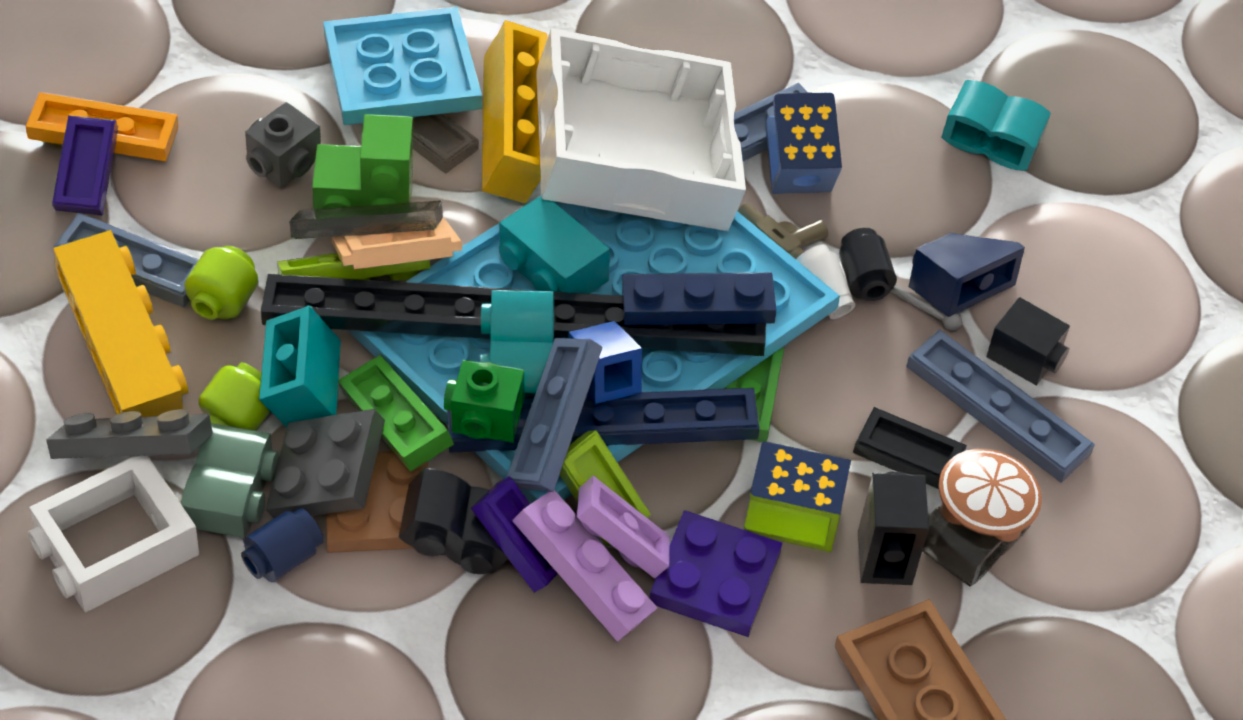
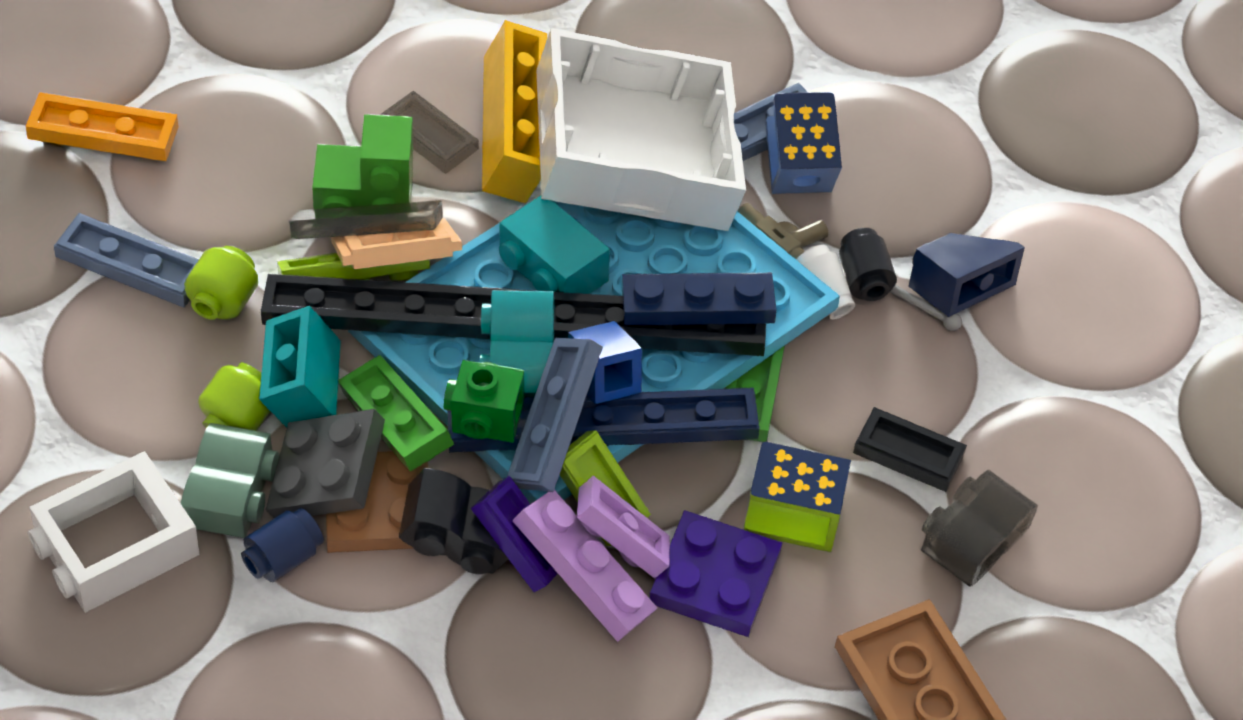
(85, 165): dark purple tile -> none
(118, 326): yellow brick -> none
(130, 435): dark grey plate -> none
(282, 145): dark grey brick -> none
(402, 65): medium azure plate -> none
(893, 528): black brick -> none
(989, 493): dish -> none
(996, 125): teal brick -> none
(1000, 405): sand blue tile -> none
(1029, 342): black brick -> none

